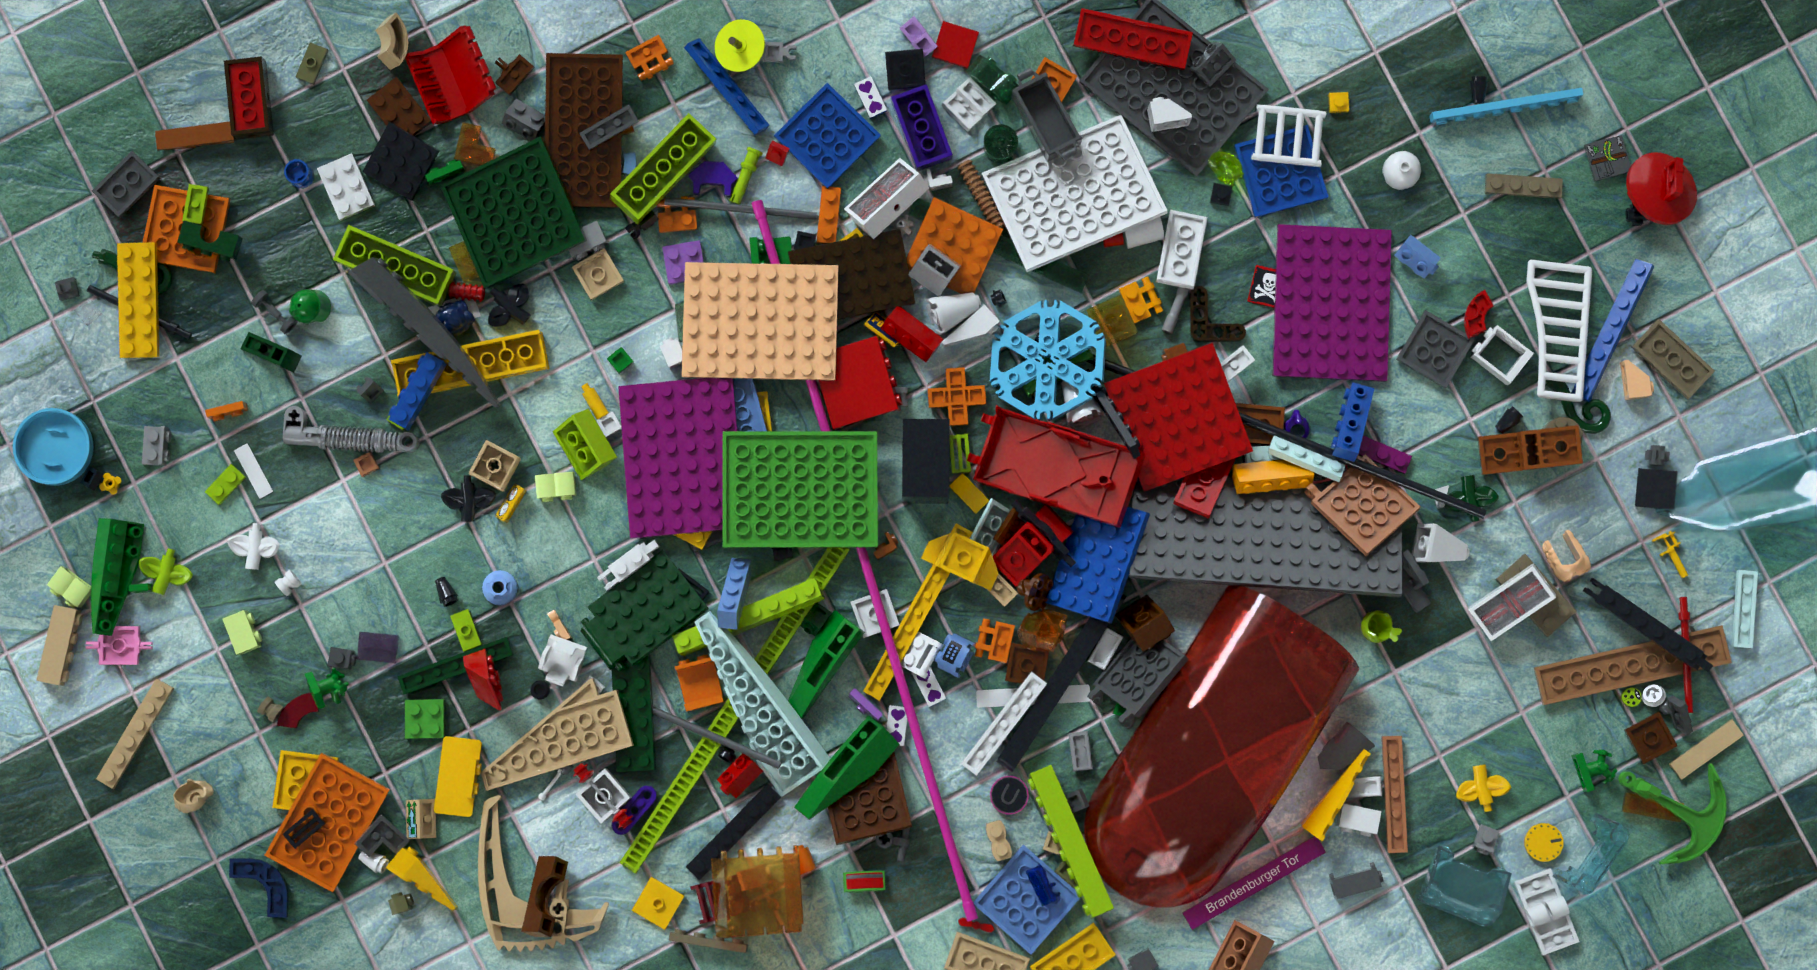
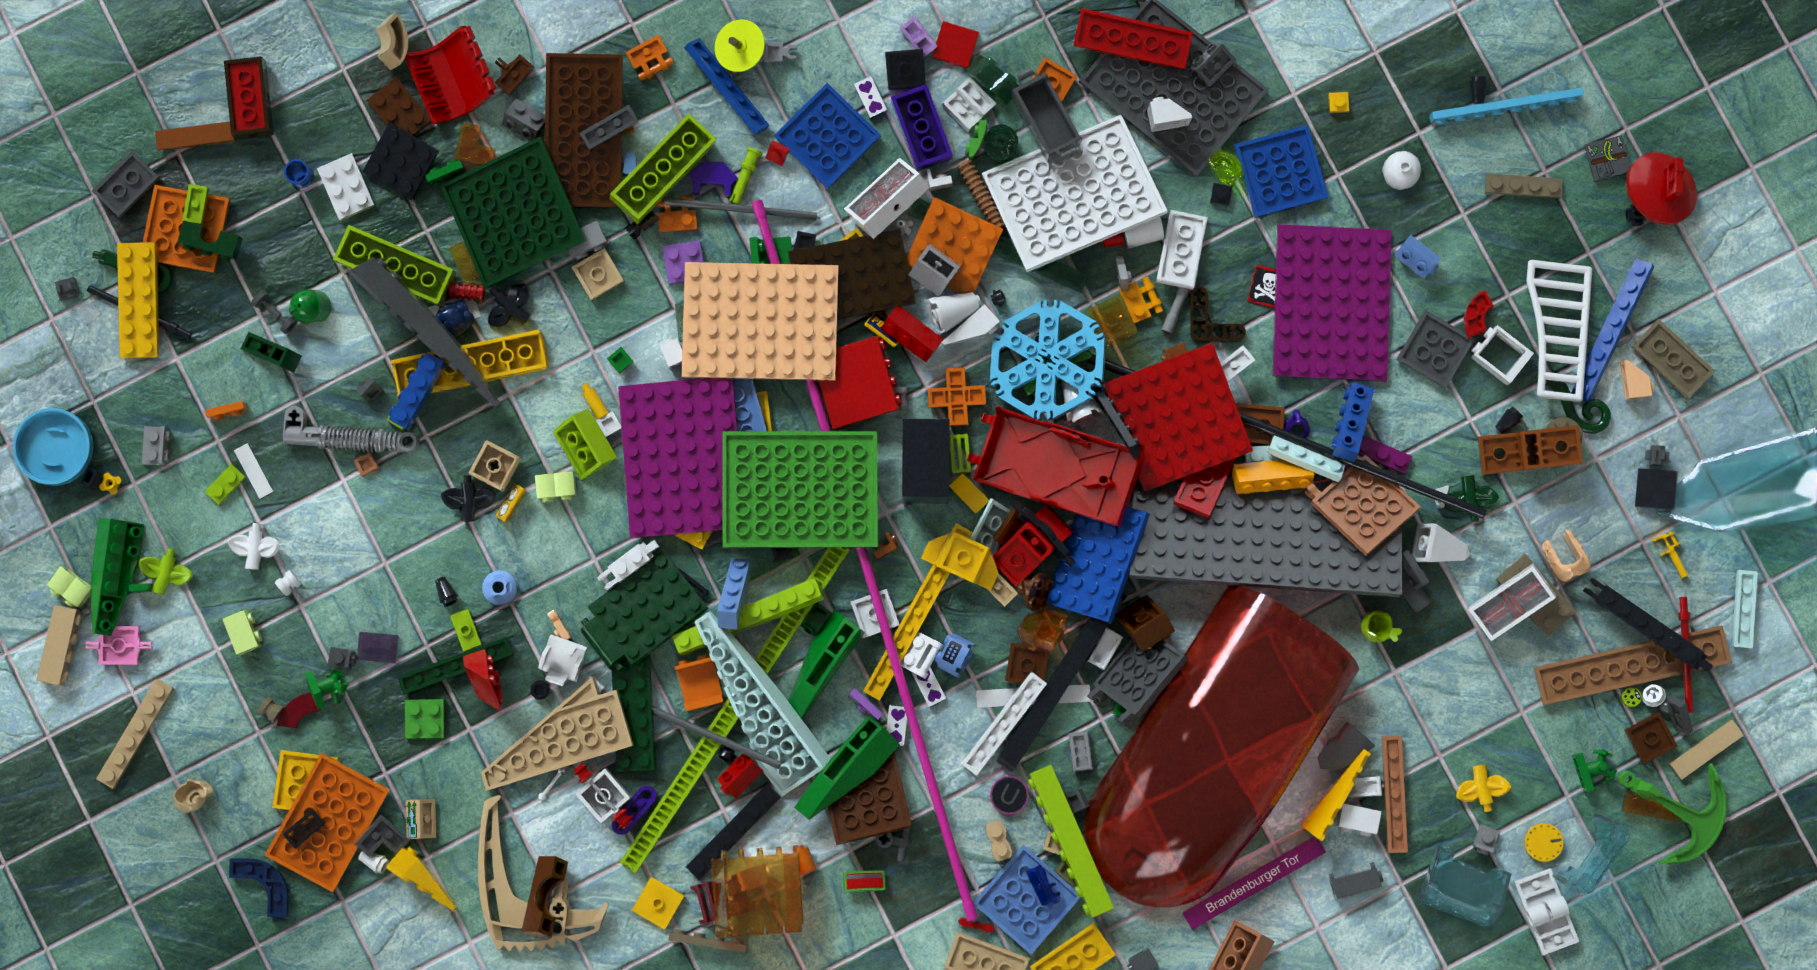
(311, 63): olive plate -> none
(400, 903): olive plate -> none
(458, 776): yellow bracket -> none
(828, 215): orange plate -> none
(975, 143): none -> bright green slope
(1000, 642): orange plate -> none
(1123, 275): none -> light grey plate
(1300, 113): white bar -> none

